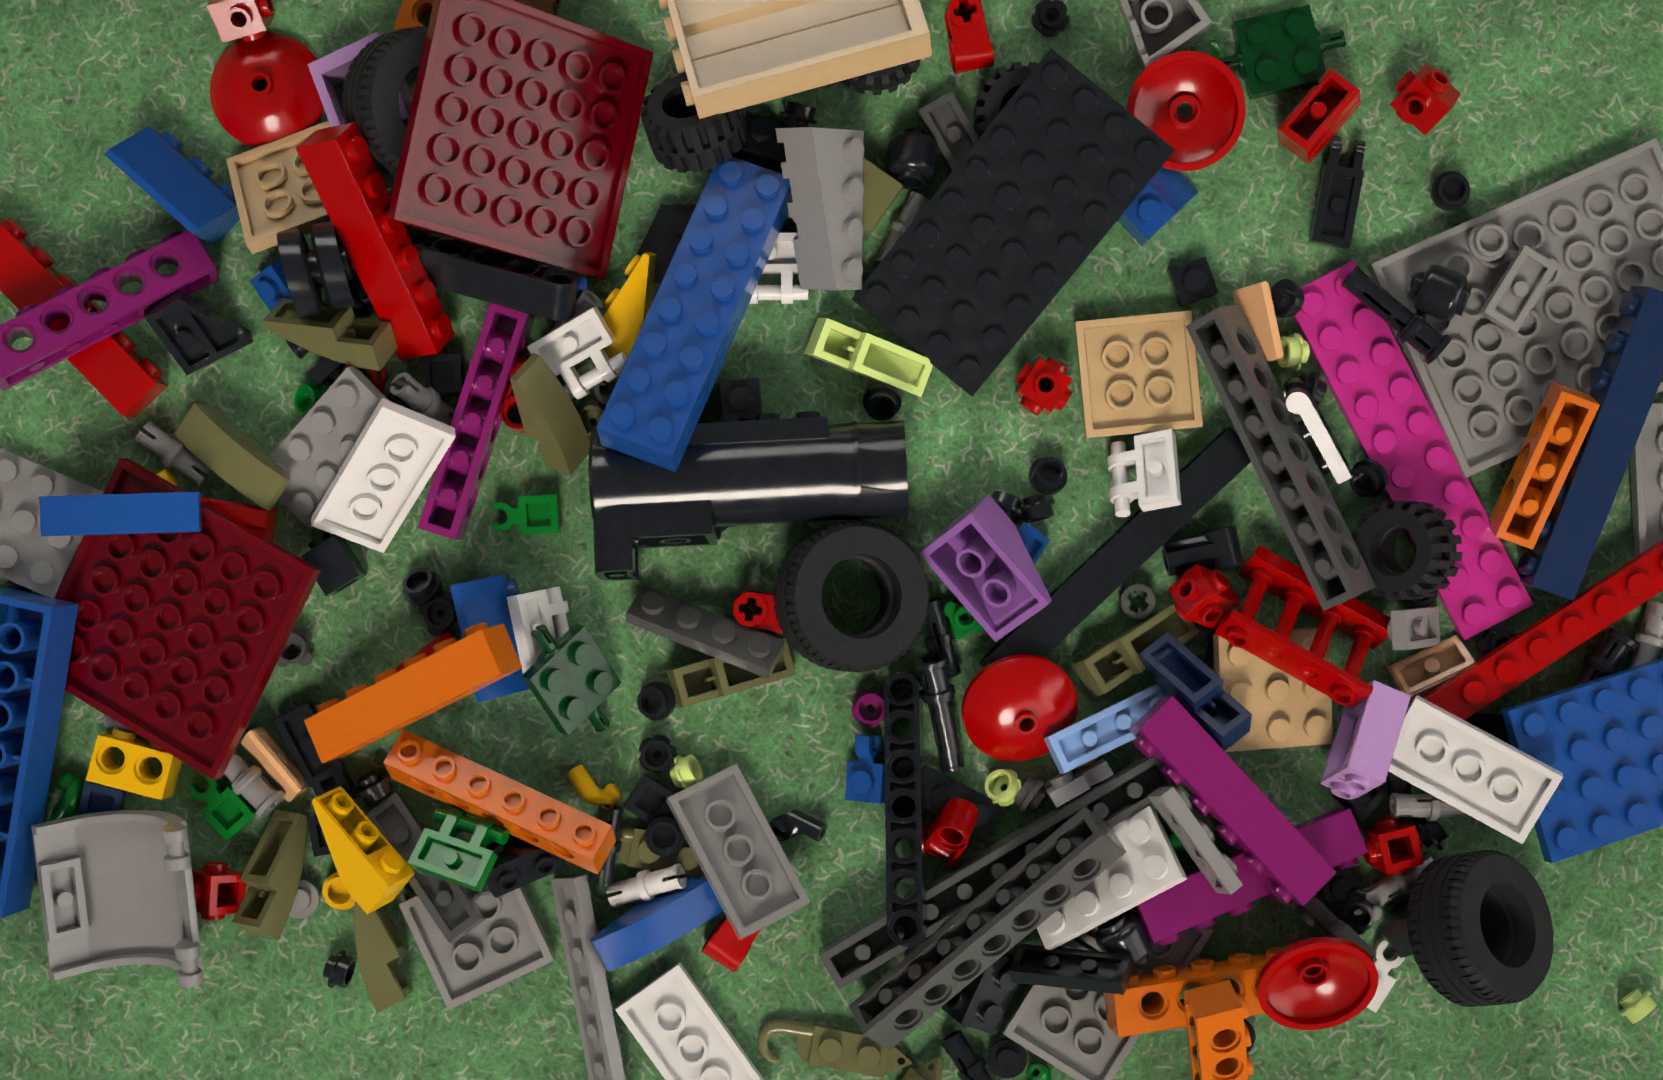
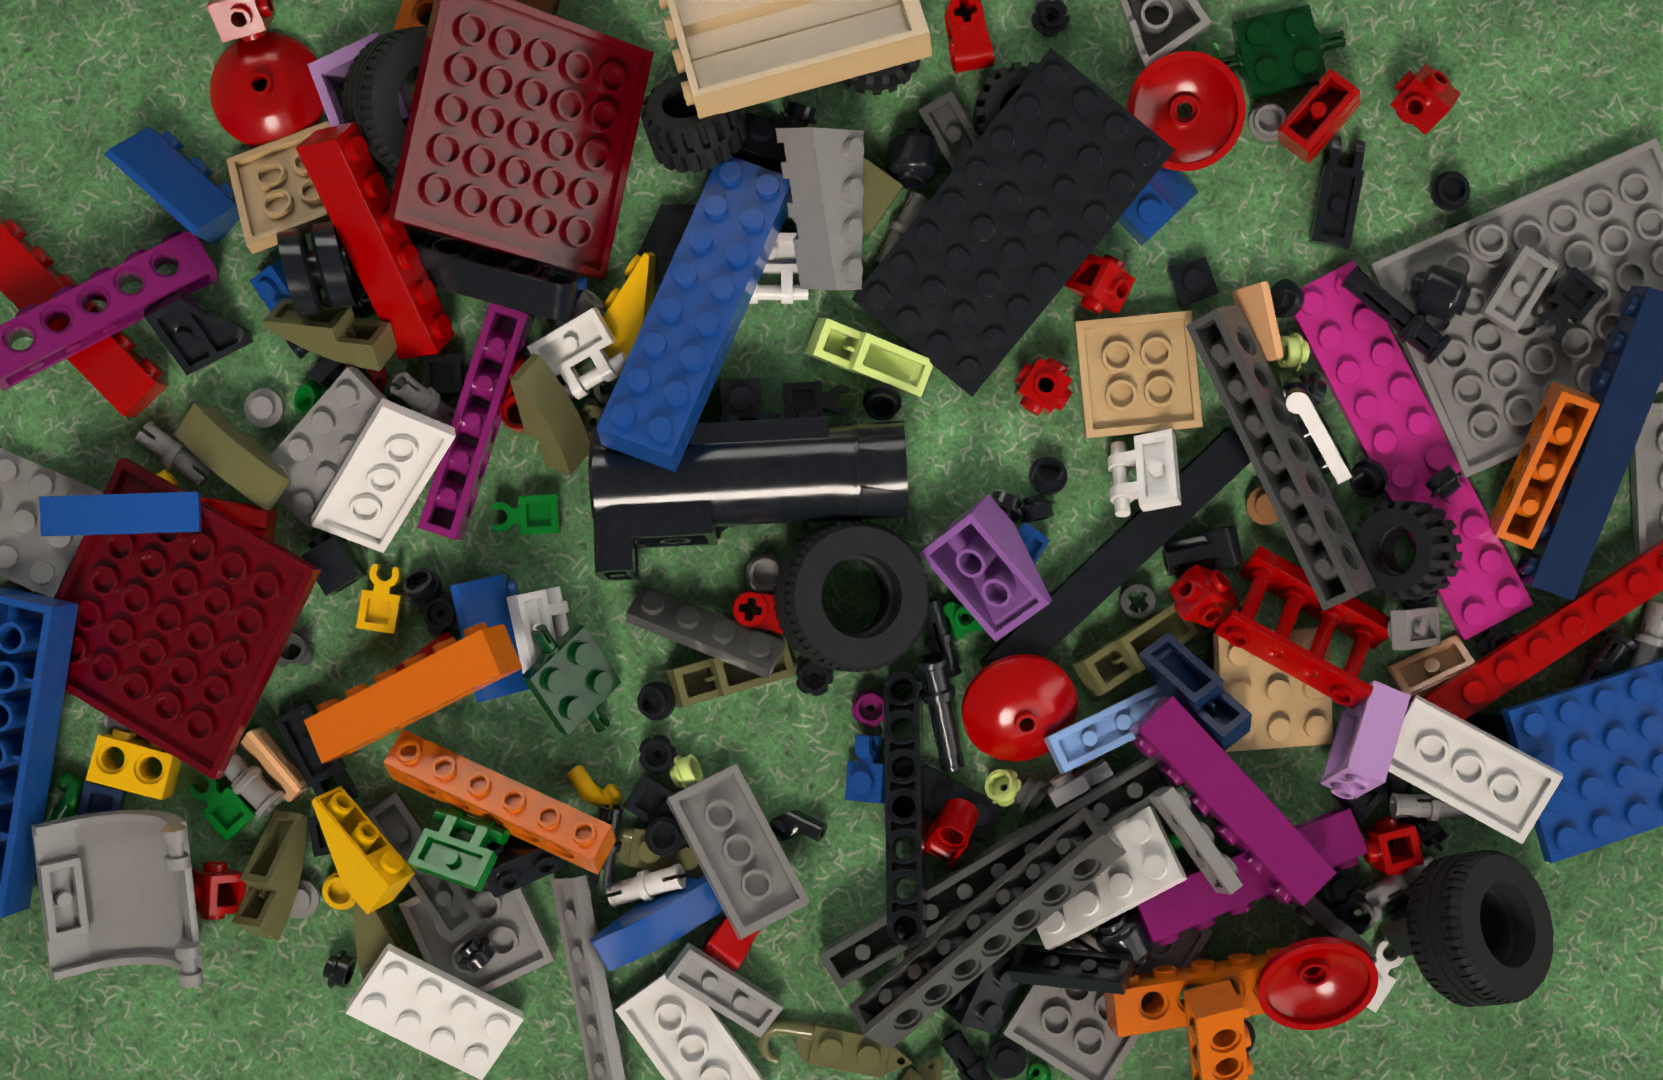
(264, 408): none -> light grey plate
(373, 786): black plate -> none
(379, 607): none -> yellow plate
(434, 1012): none -> white plate
(476, 953): none -> black plate
(724, 990): none -> light grey plate
(762, 573): none -> light grey plate
(809, 397): none -> black plate
(816, 687): none -> black plate
(1101, 283): none -> red brick
(1260, 508): none -> medium nougat plate
(1265, 121): none -> light grey plate
(1444, 483): none -> black plate
(1571, 300): none -> black plate
(1637, 1005): yellowish green plate -> none

